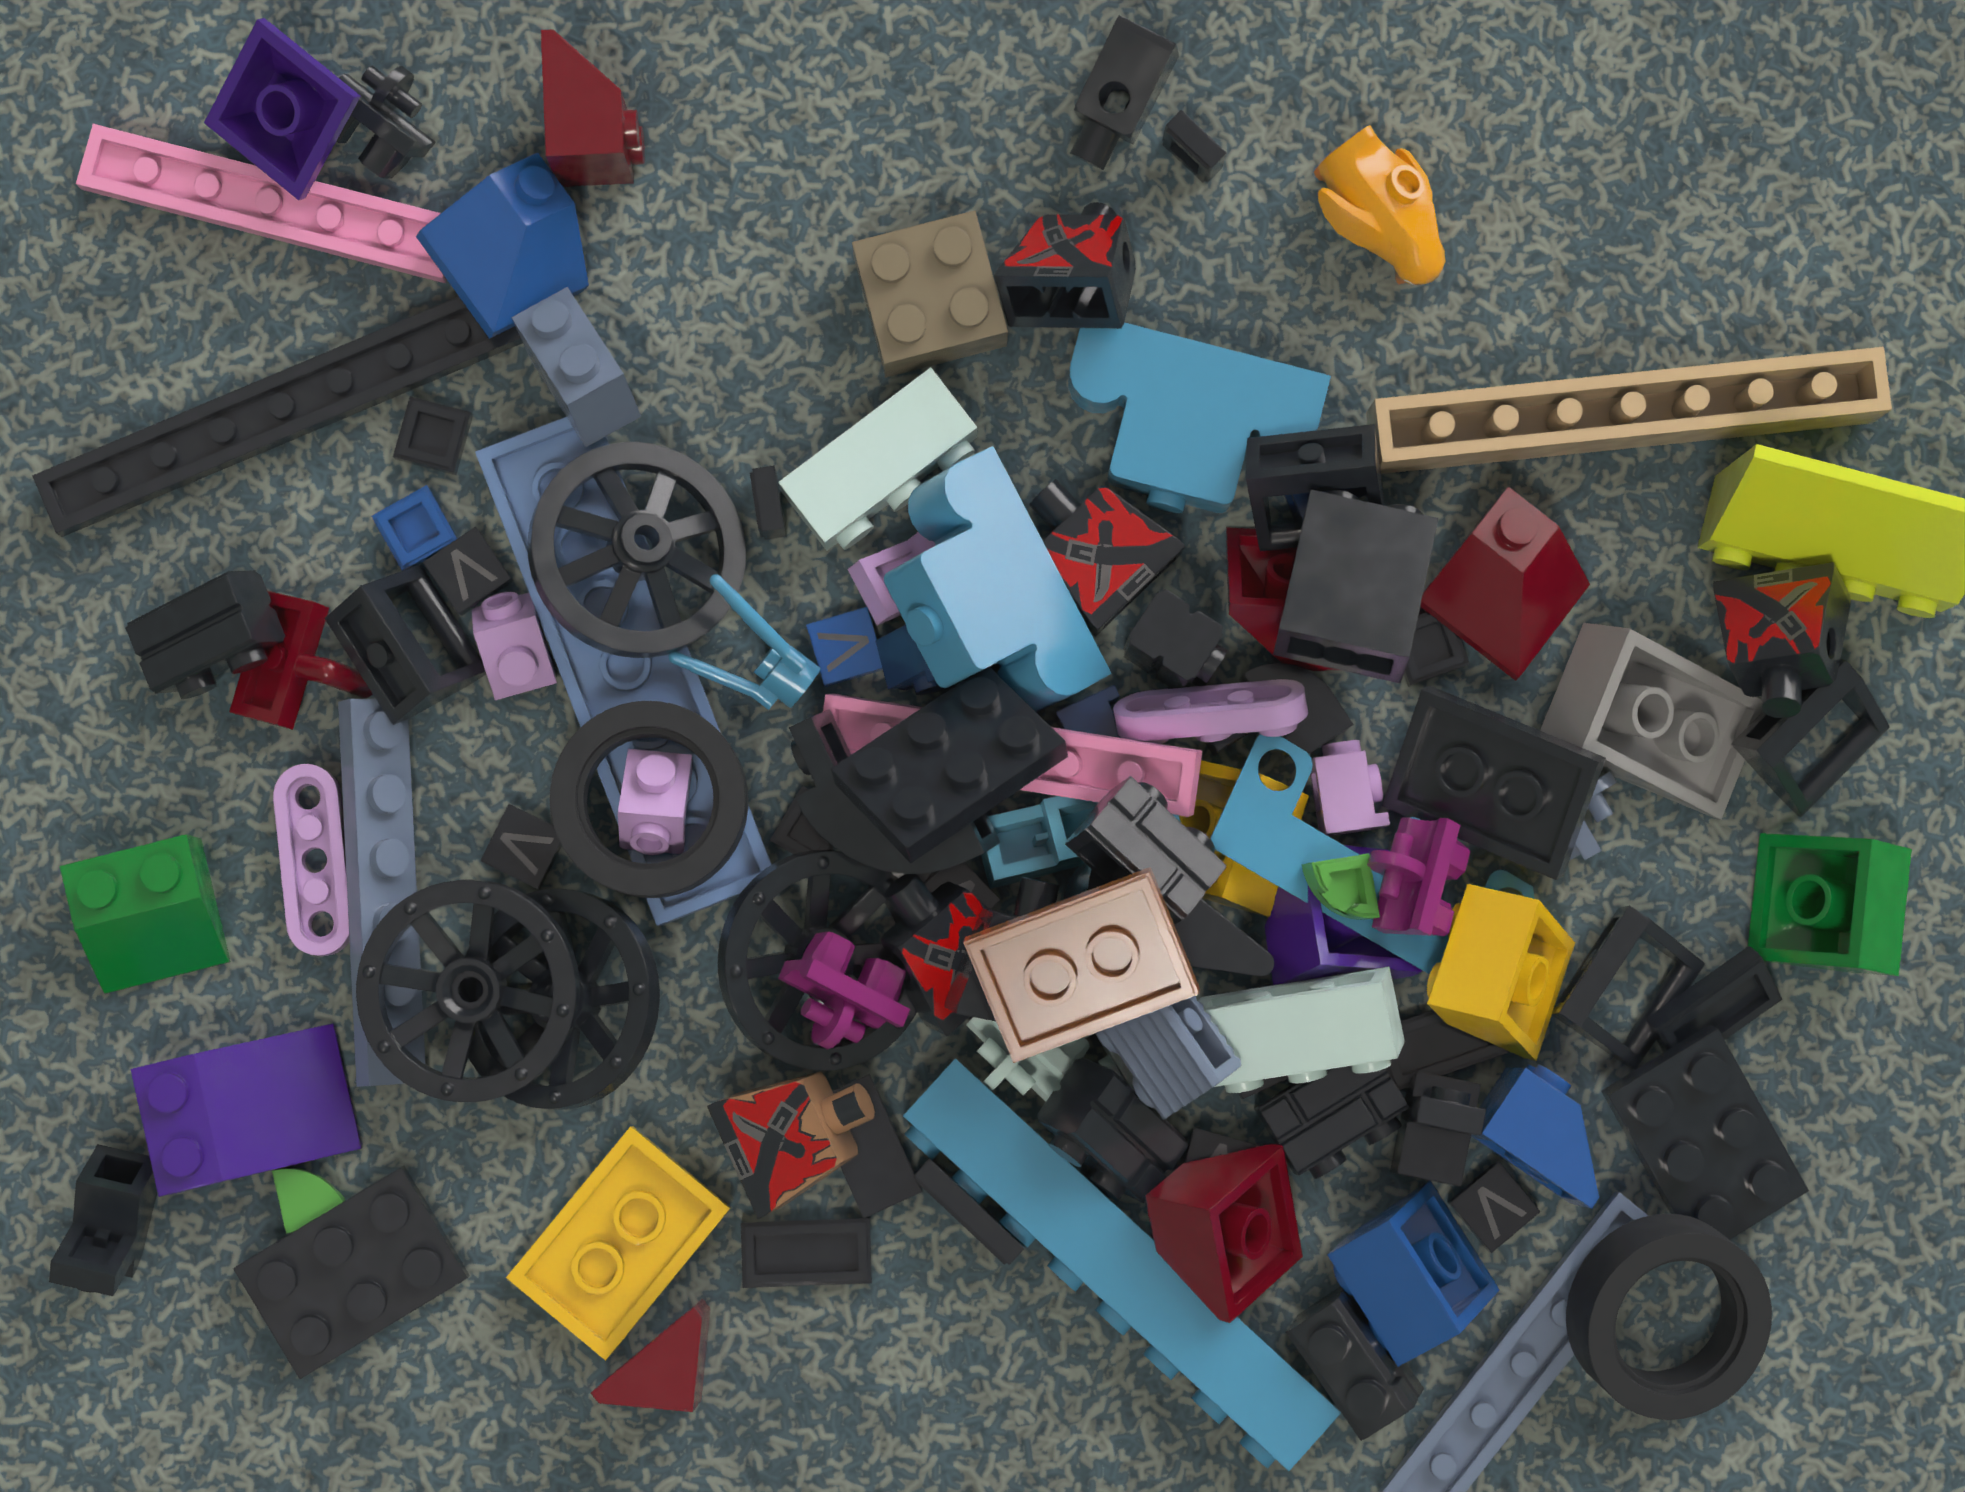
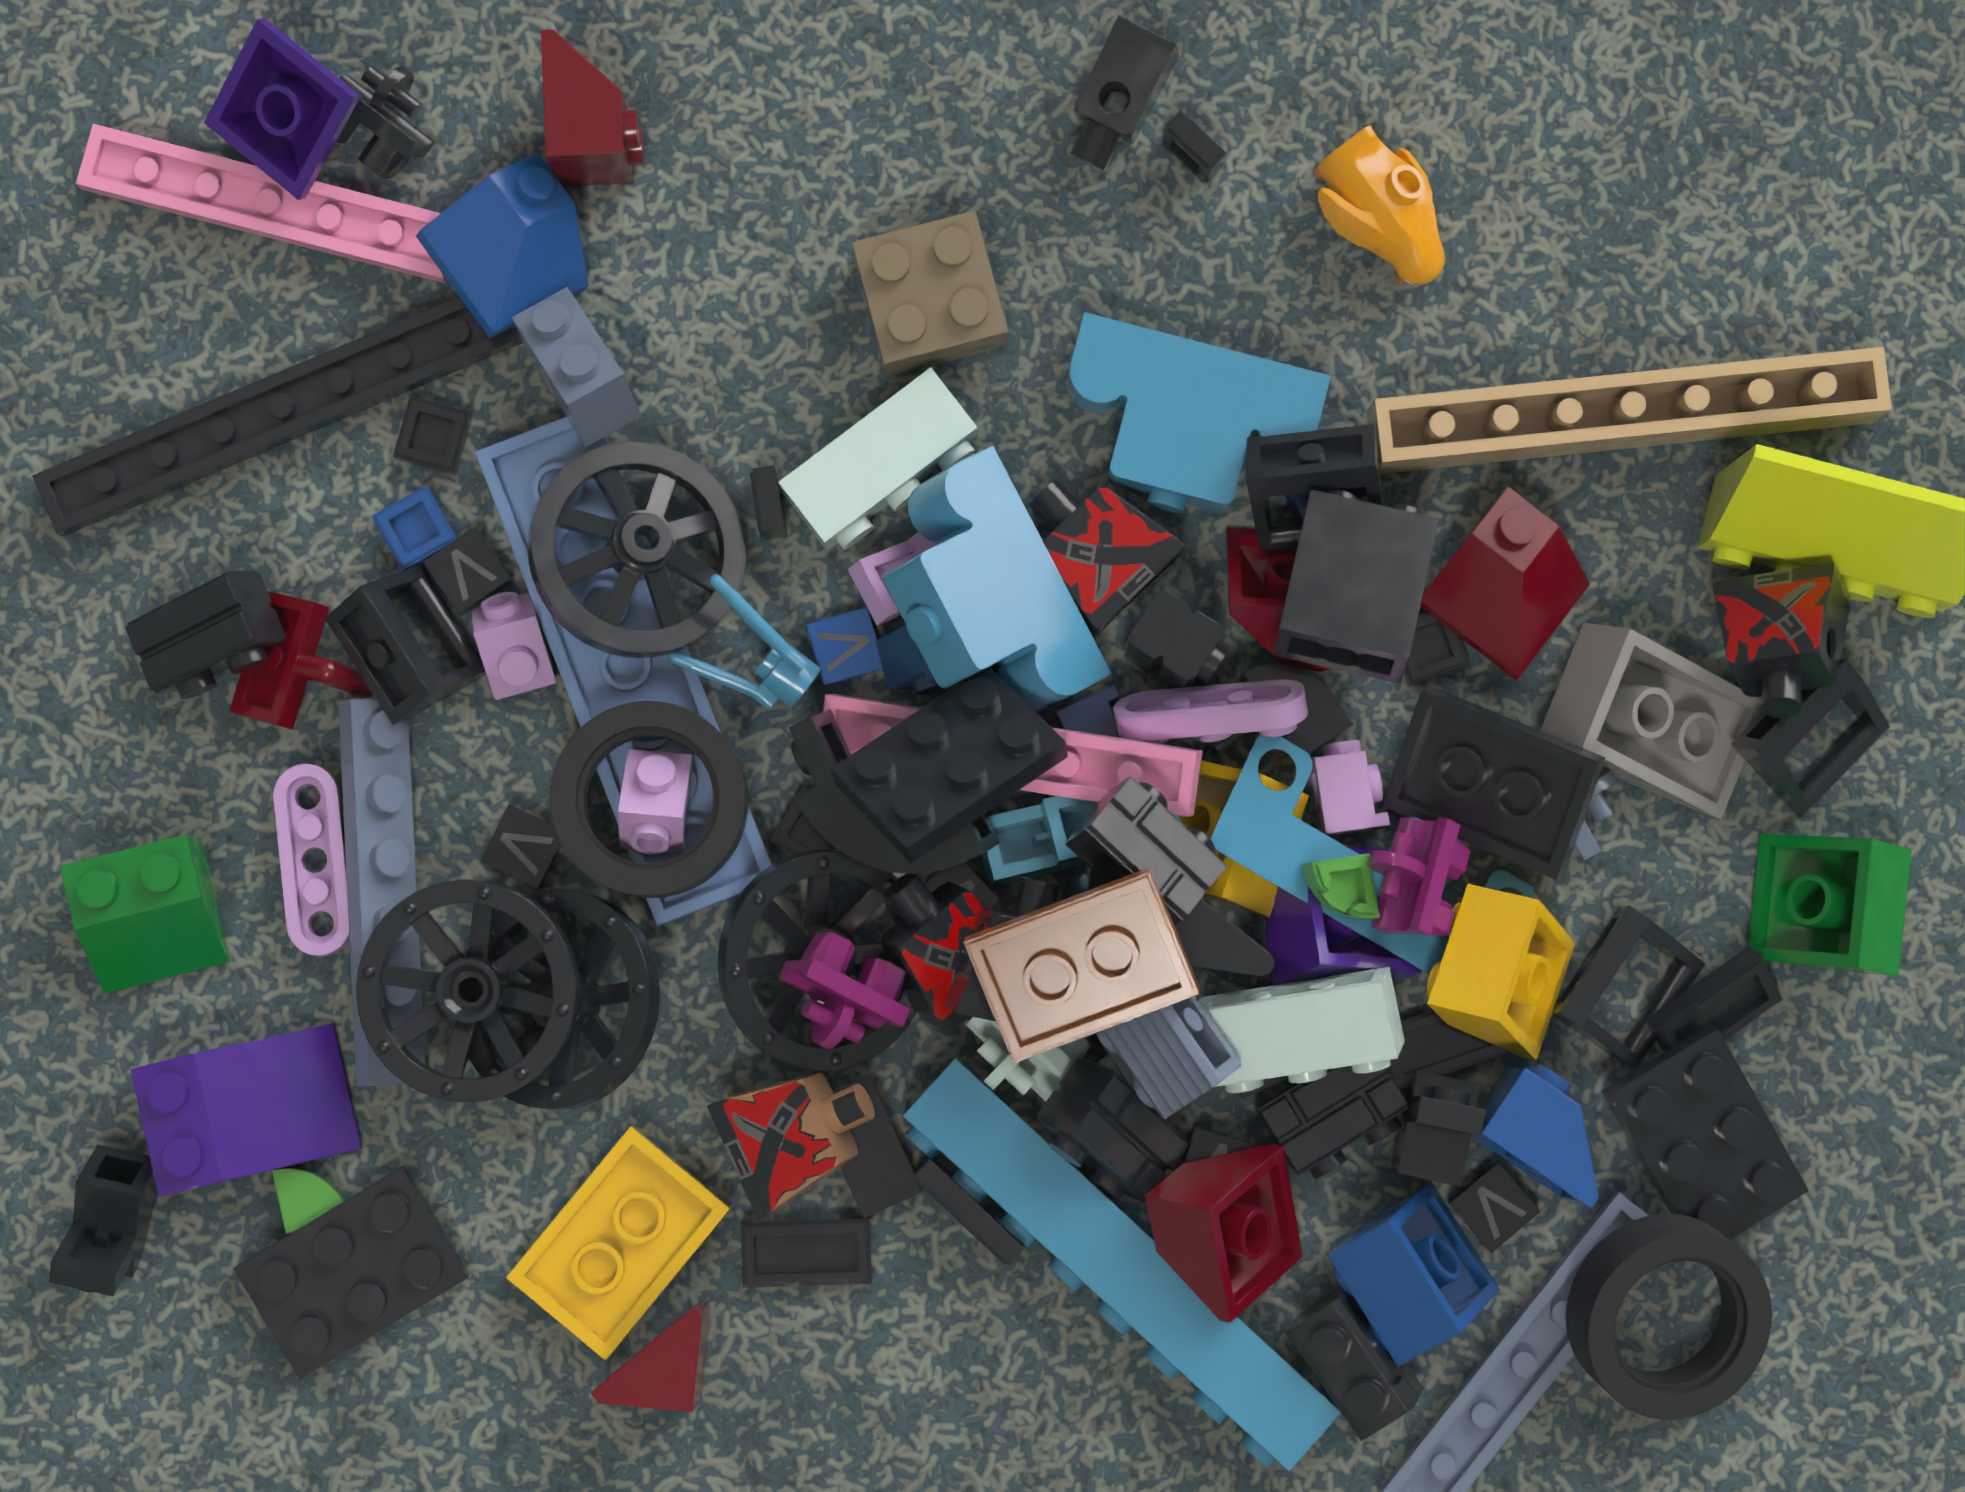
(1069, 272): torso -> none

